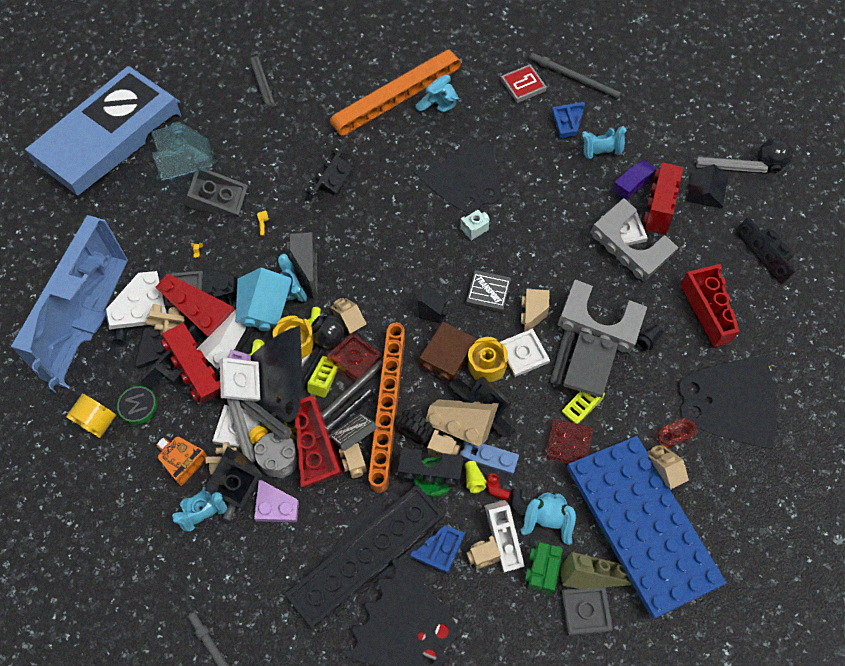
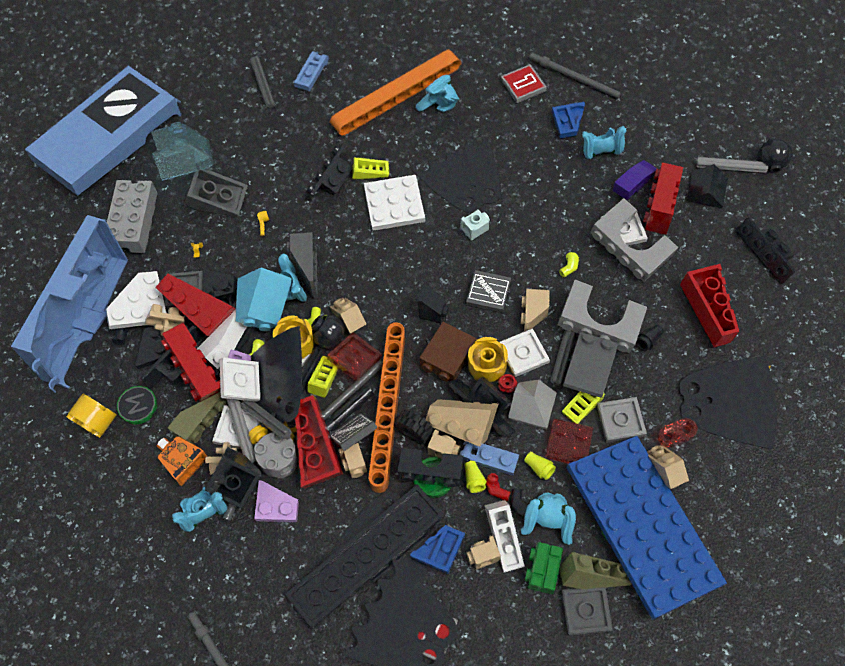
(132, 213): none -> light grey piece
(194, 420): none -> olive slope
(311, 71): none -> medium blue plate
(363, 173): none -> neon yellow slope
(394, 202): none -> white plate
(507, 378): none -> red plate
(532, 404): none -> light grey slope
(541, 466): none -> neon yellow cone
(572, 264): none -> neon yellow arm
(621, 419): none -> light grey tile

